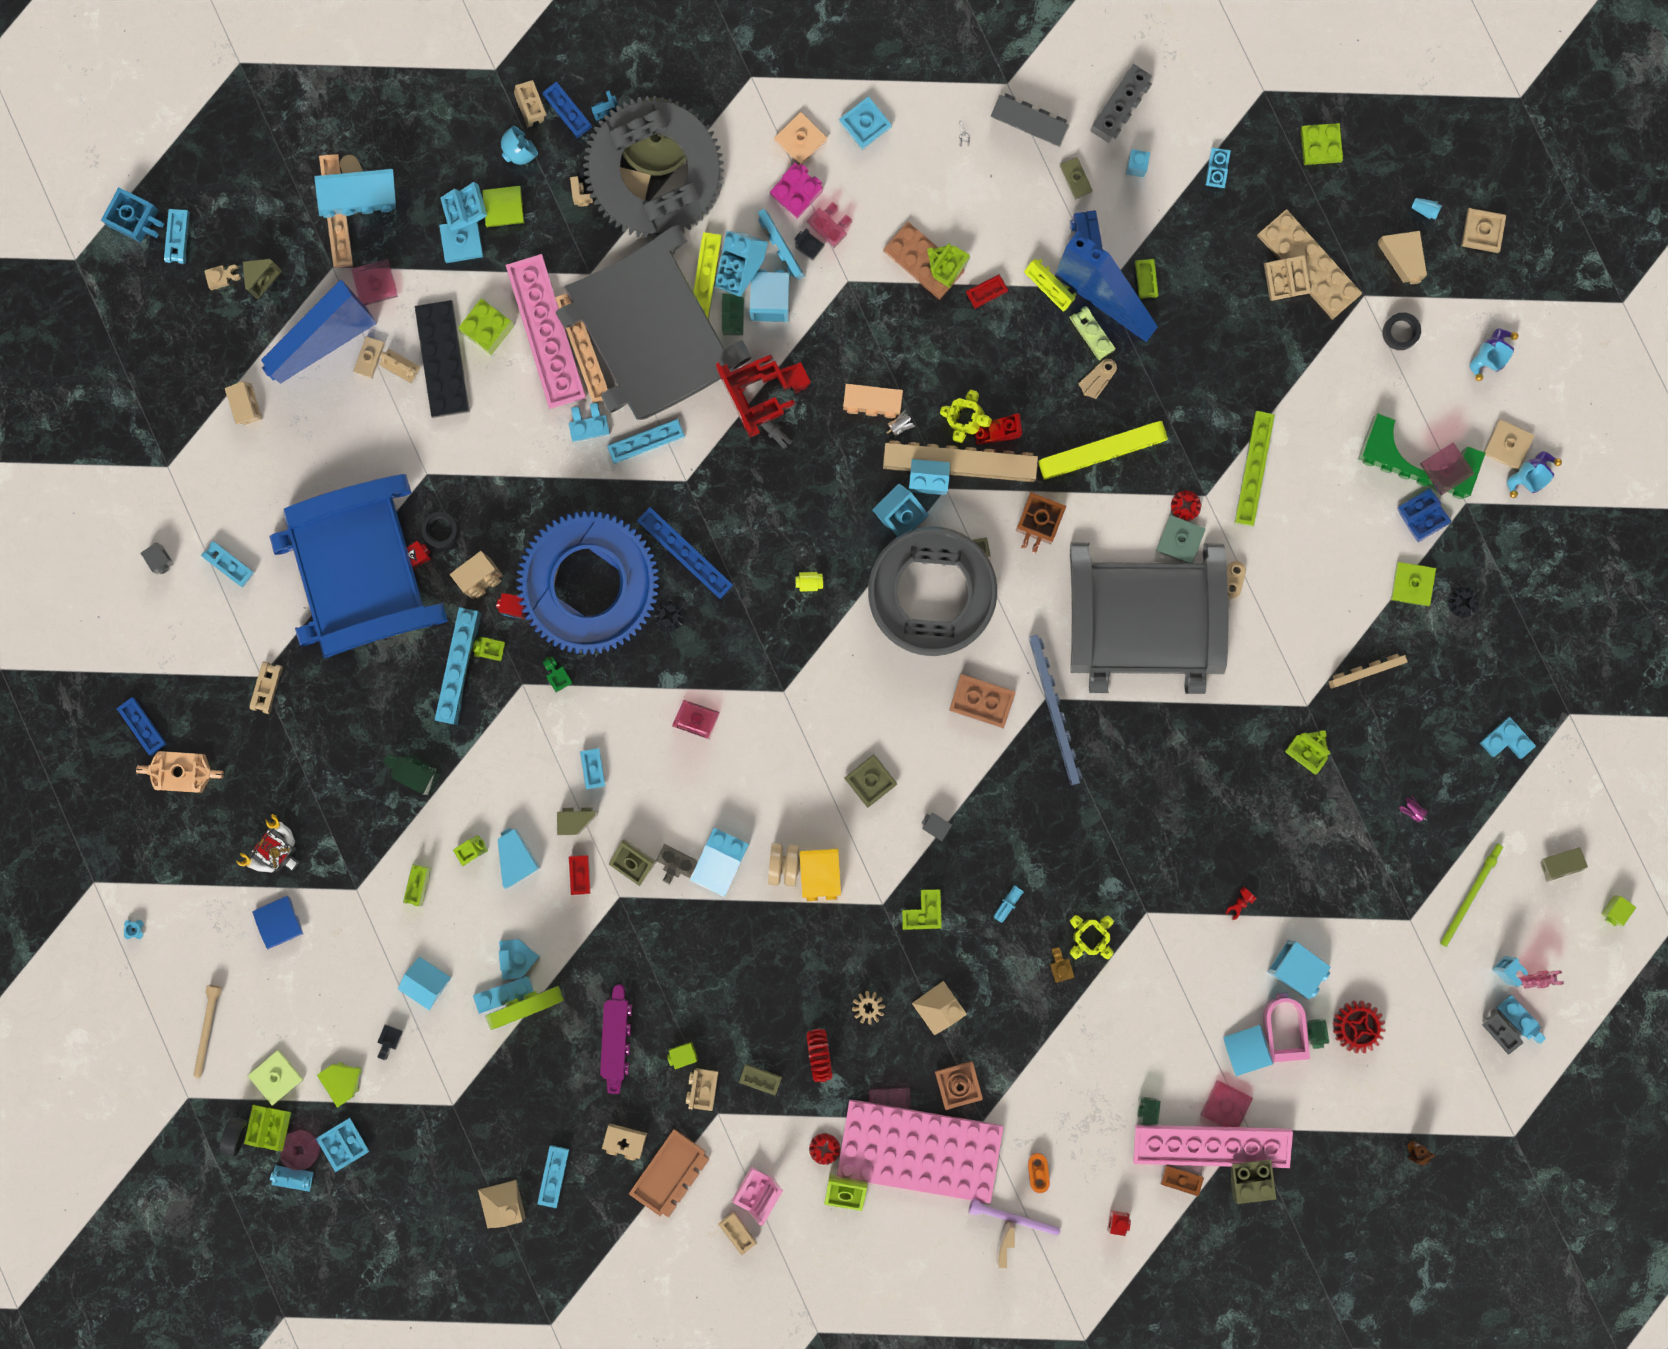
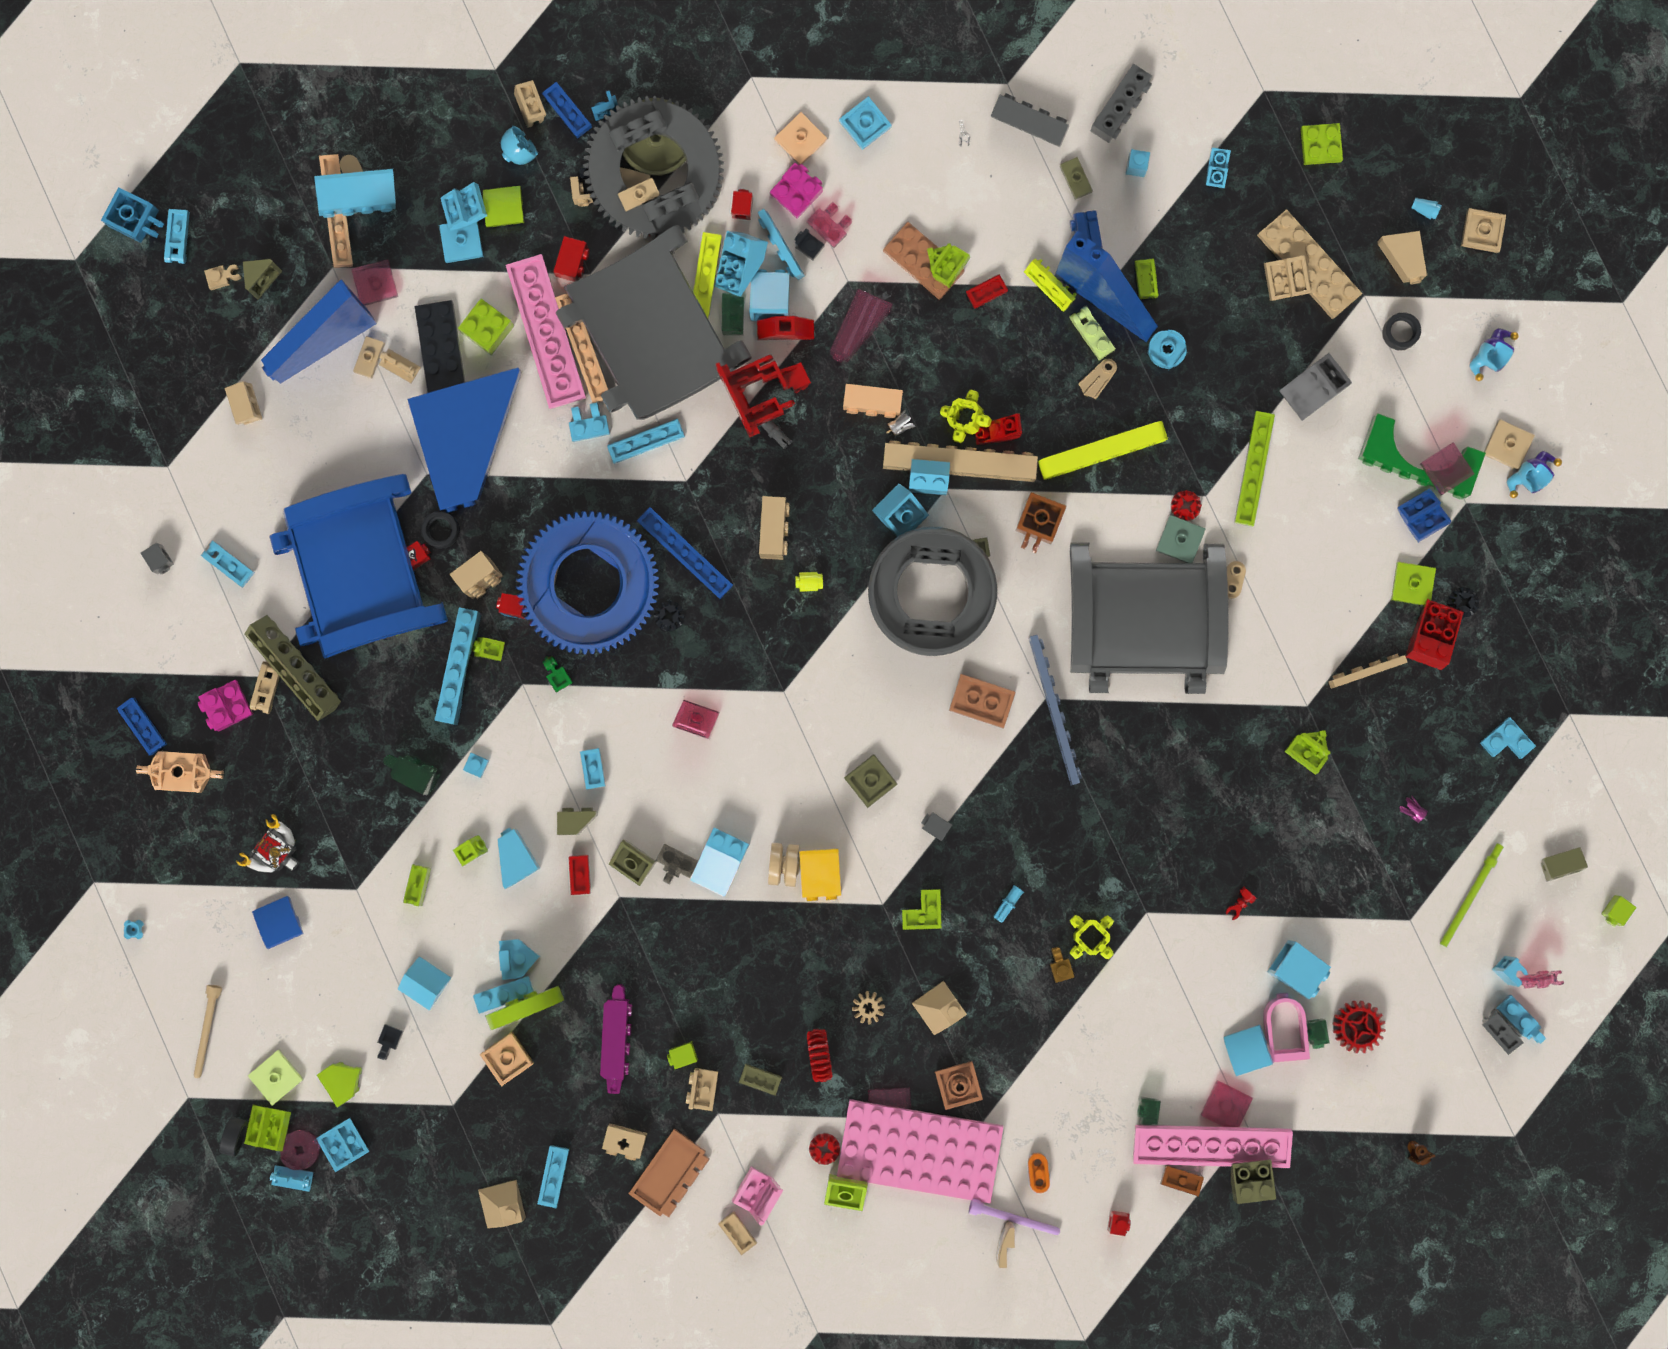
(224, 706): none -> dark pink plate
(284, 665): none -> olive brick
(461, 433): none -> blue slope
(476, 765): none -> medium azure plate
(506, 1058): none -> light nougat plate
(571, 259): none -> red brick
(638, 194): none -> tan plate
(742, 204): none -> red brick
(774, 528): none -> tan brick
(785, 328): none -> red slope
(860, 322): none -> clear pink slope
(1166, 338): none -> medium azure plate
(1315, 386): none -> flat silver slope
(1435, 635): none -> red slope

